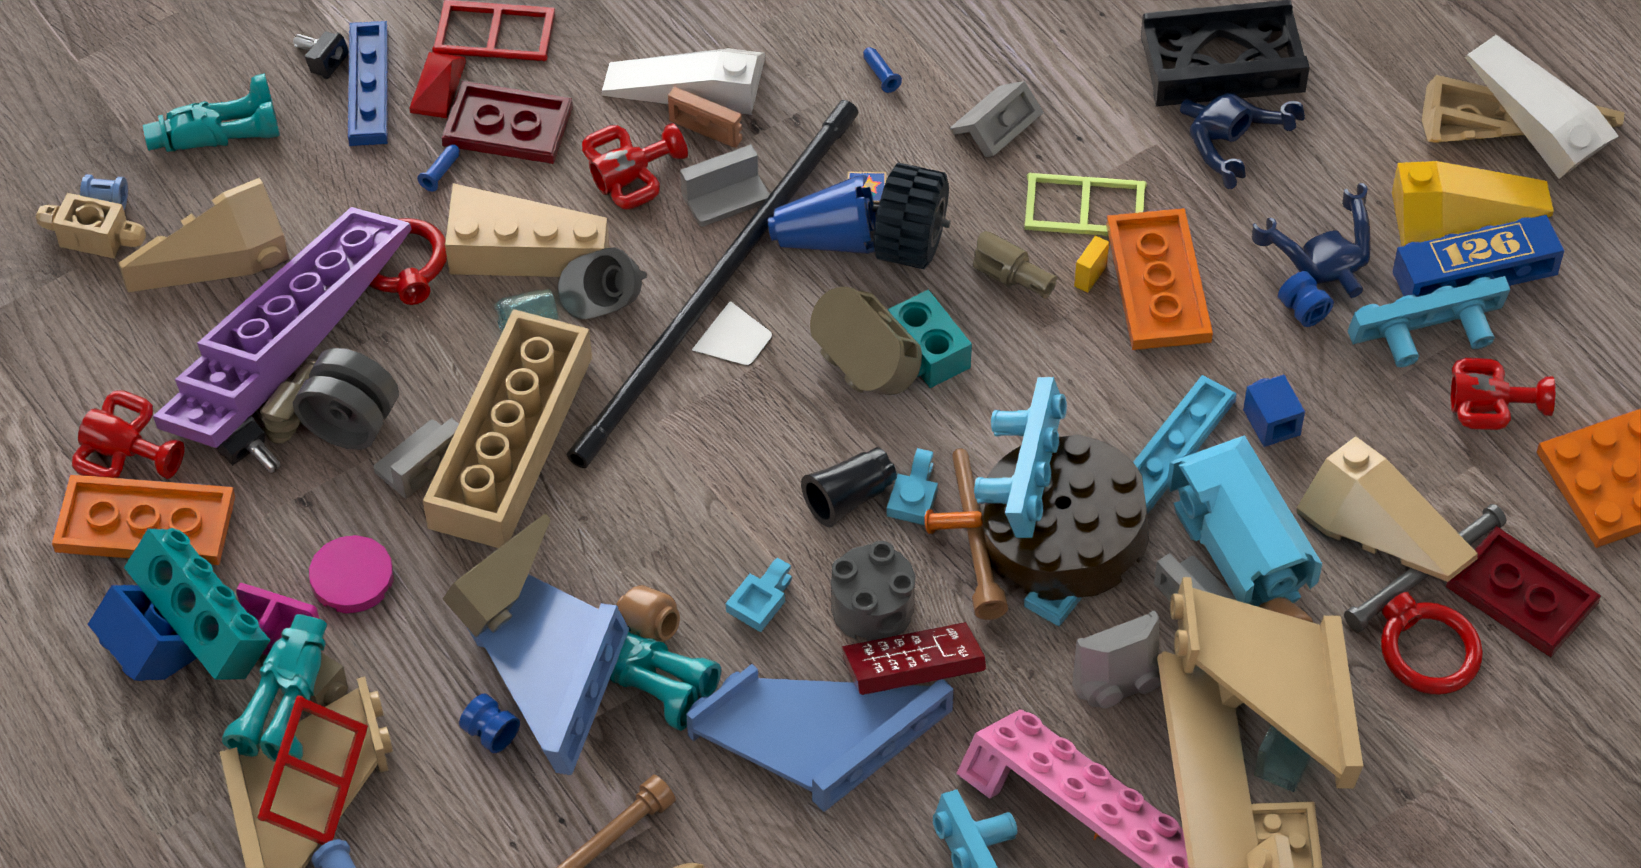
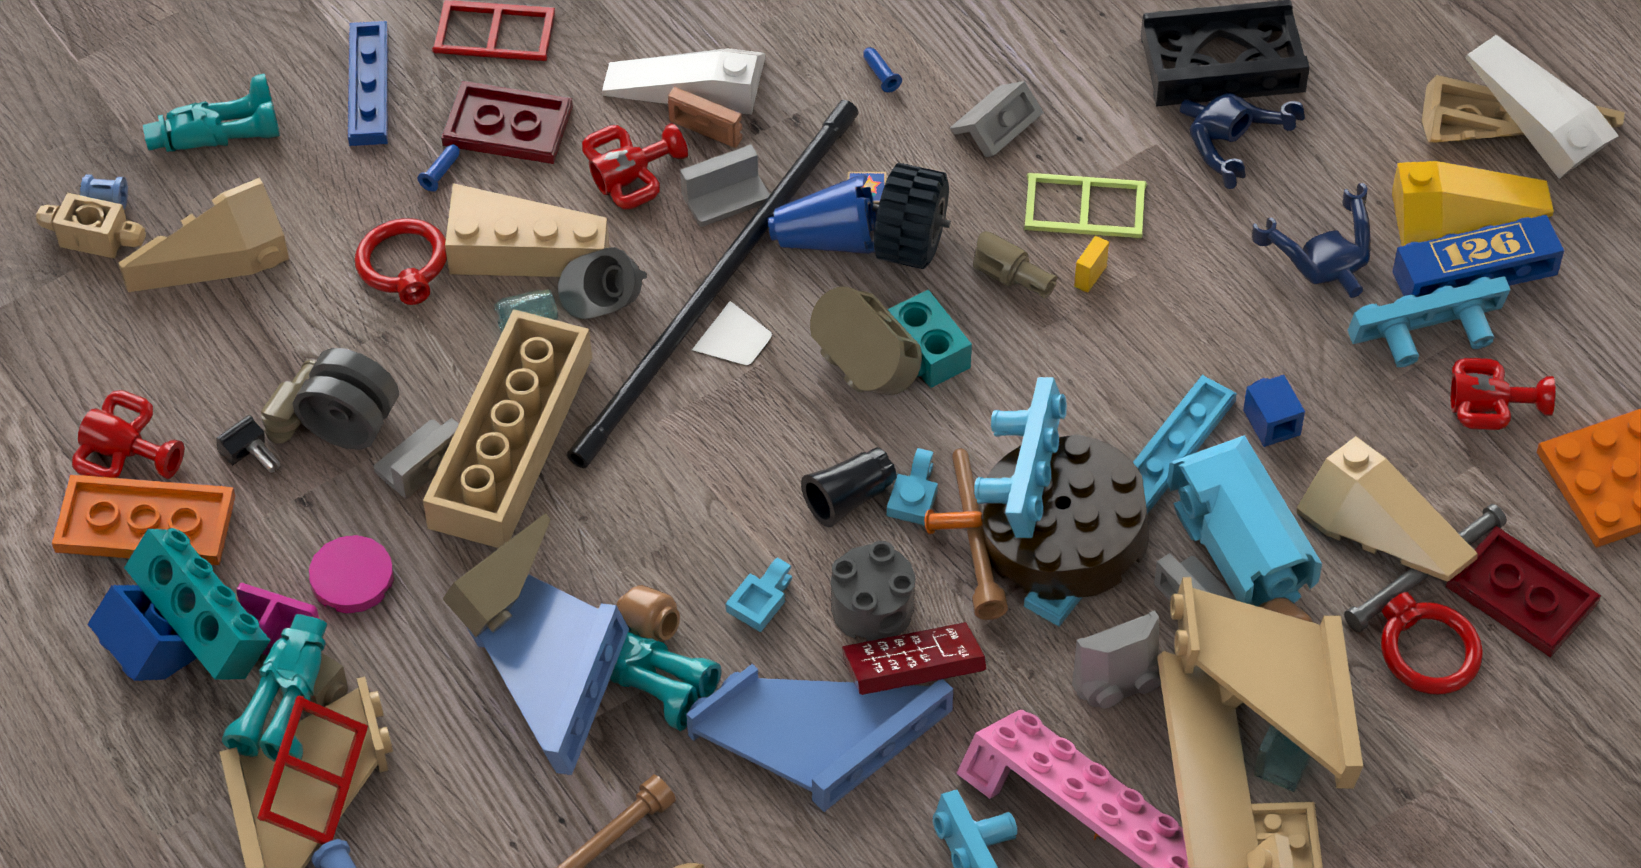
(278, 327): medium lavender slope -> none
(324, 53): black piece -> none
(437, 85): red slope -> none
(488, 722): blue wheel -> none
(1159, 279): orange plate -> none
(1303, 296): blue wheel -> none

